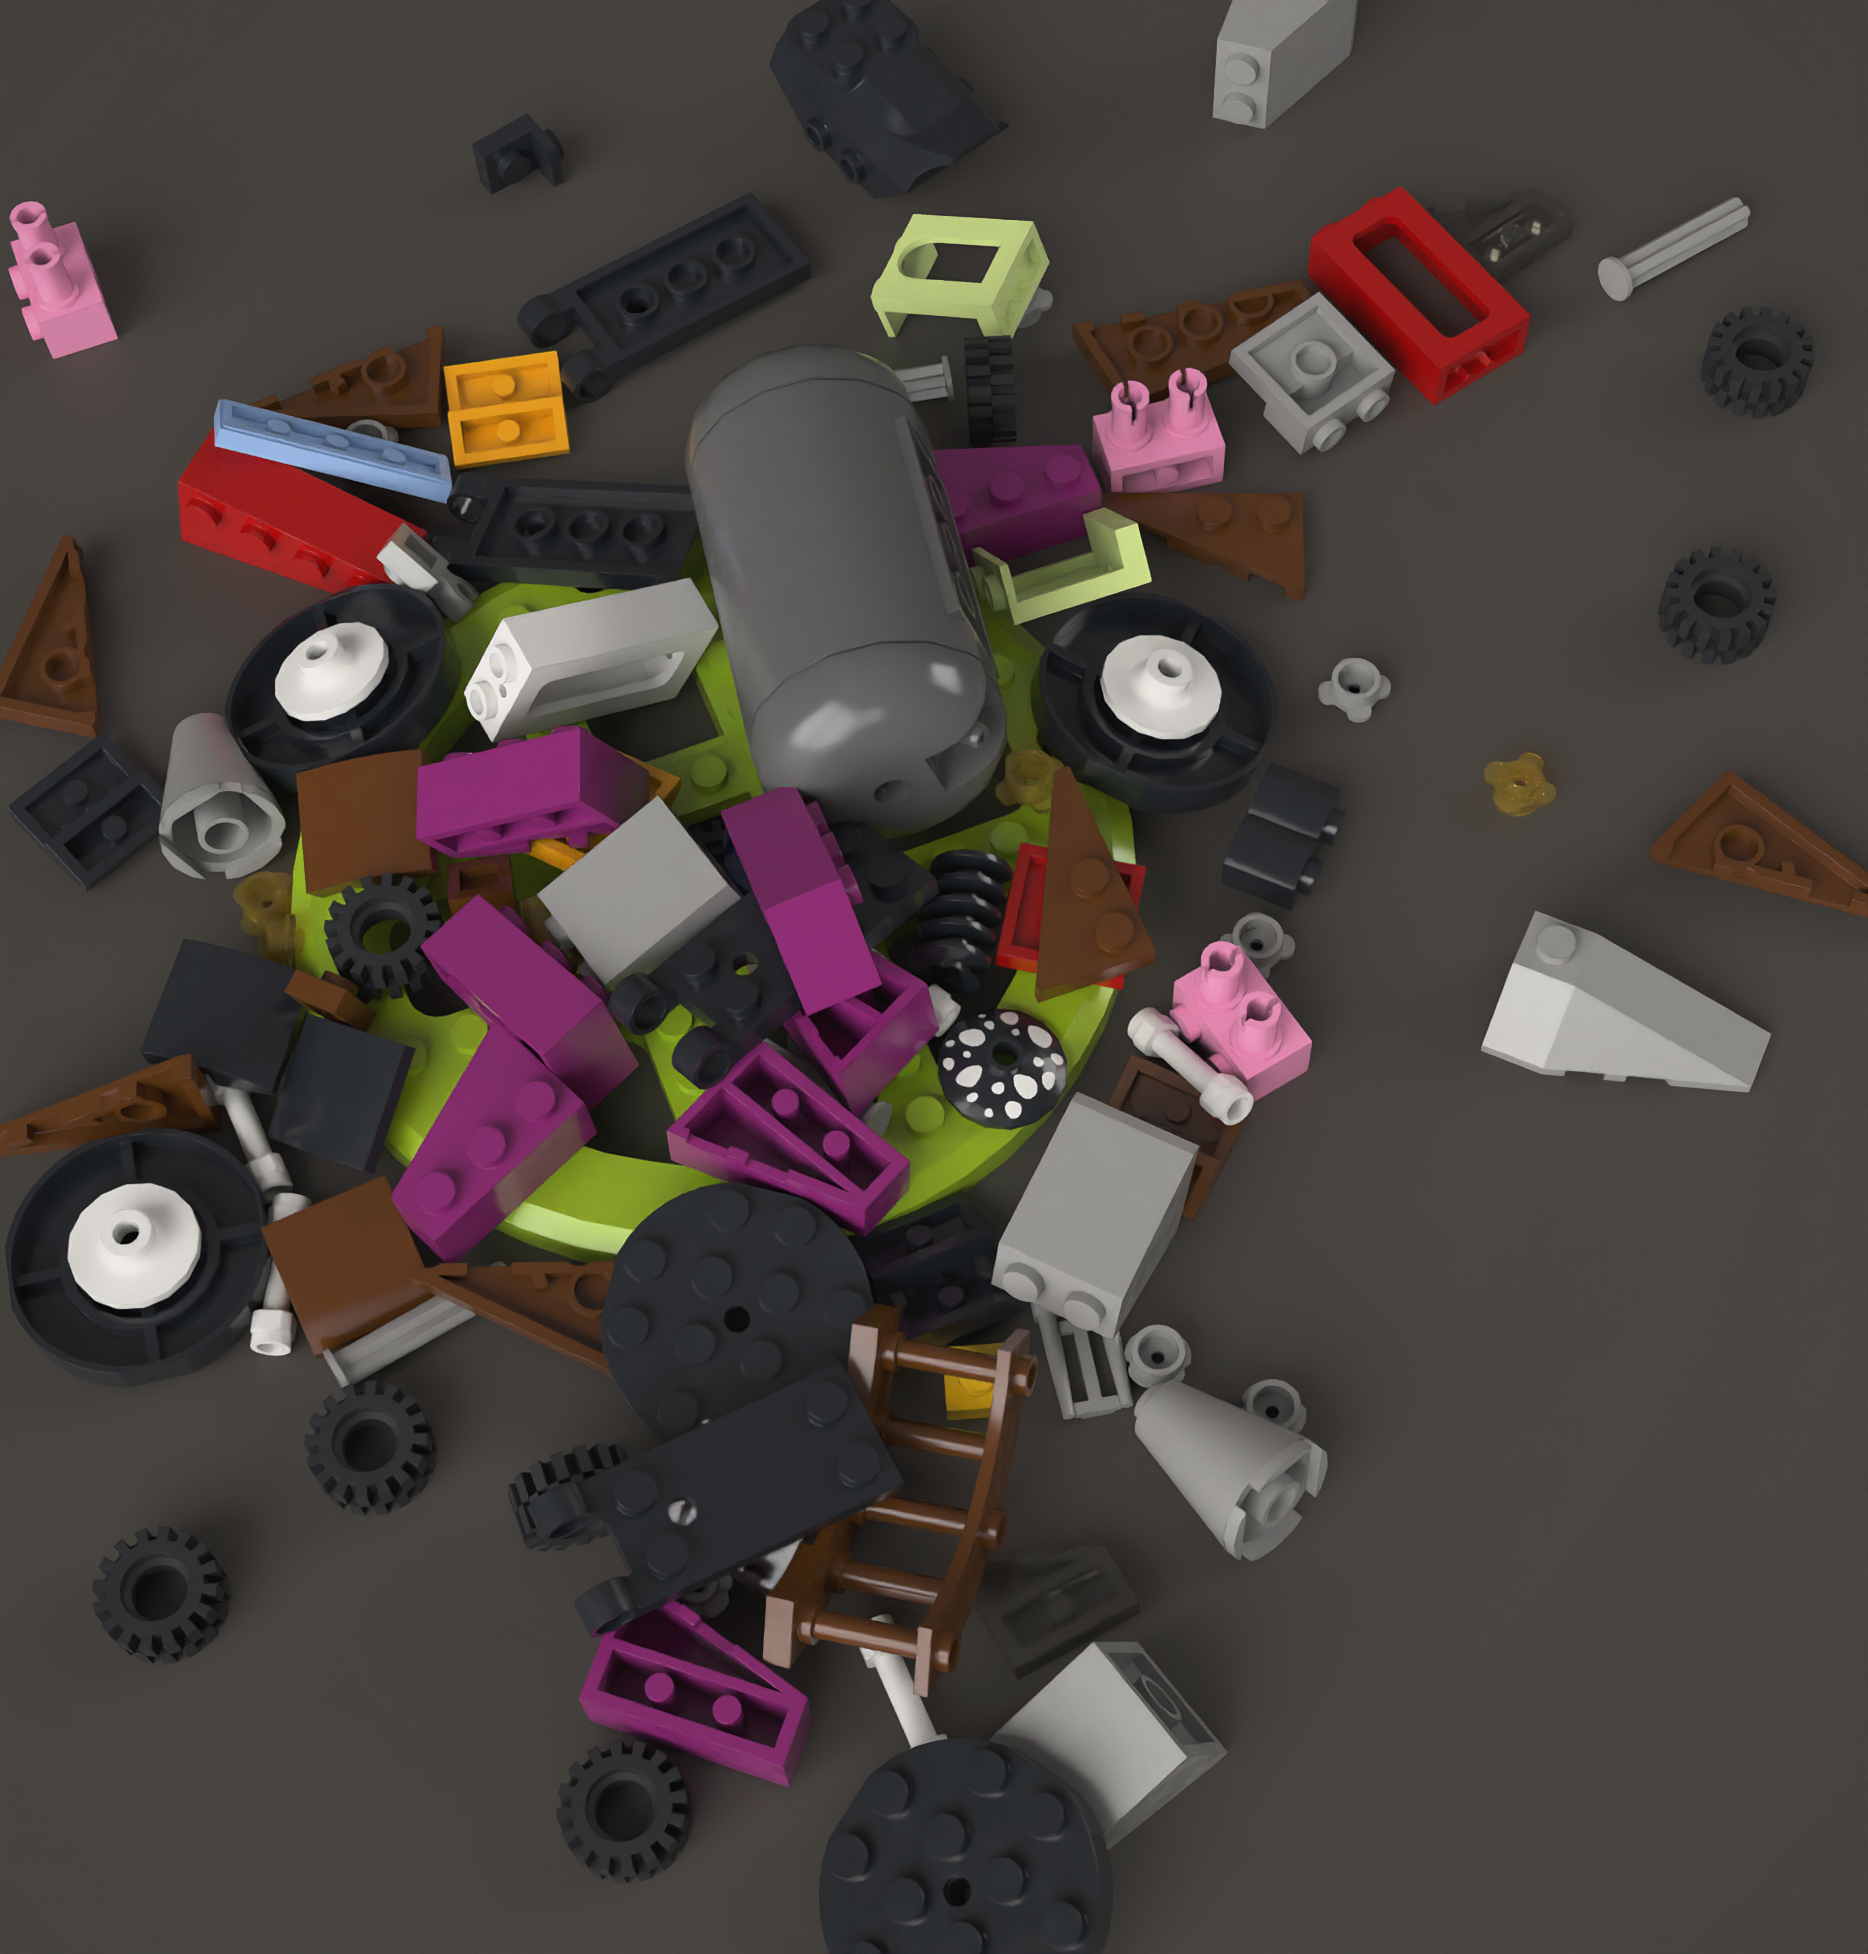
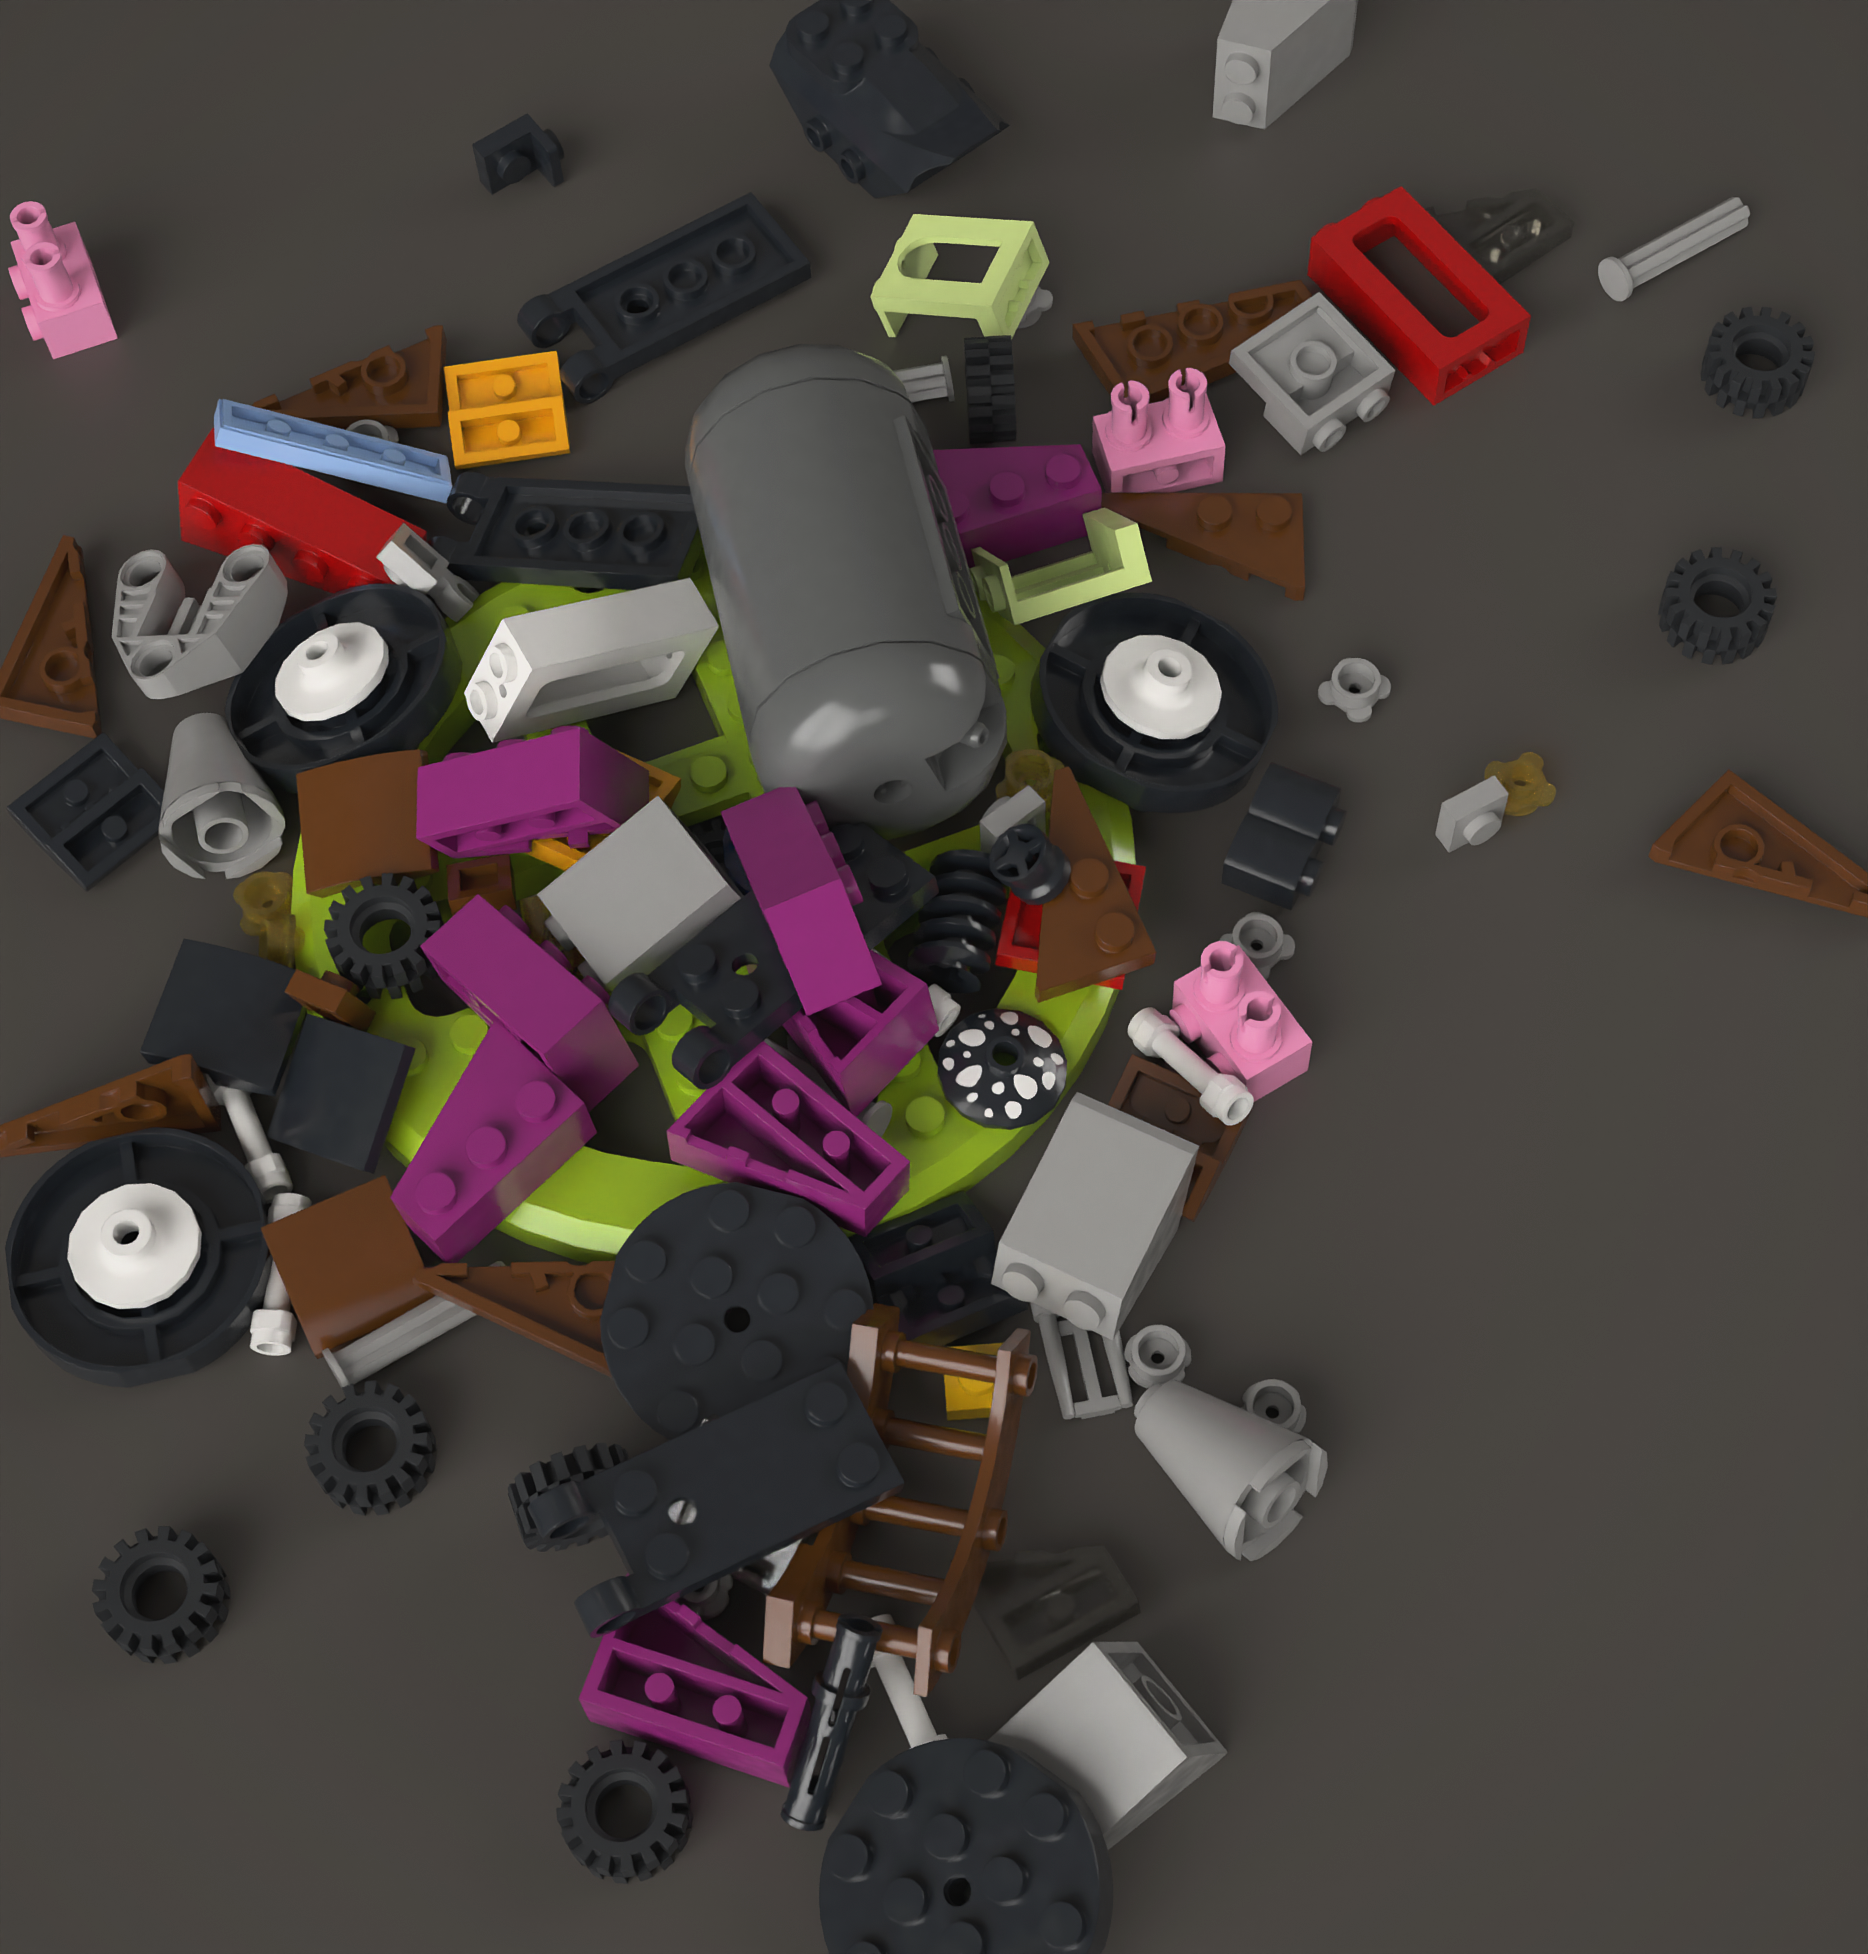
(181, 645): none -> light grey connector
(851, 1649): none -> black pin
(1007, 812): none -> light grey plate
(1029, 864): none -> black wheel
(1472, 815): none -> light grey plate
(1606, 1012): light grey wedge -> none

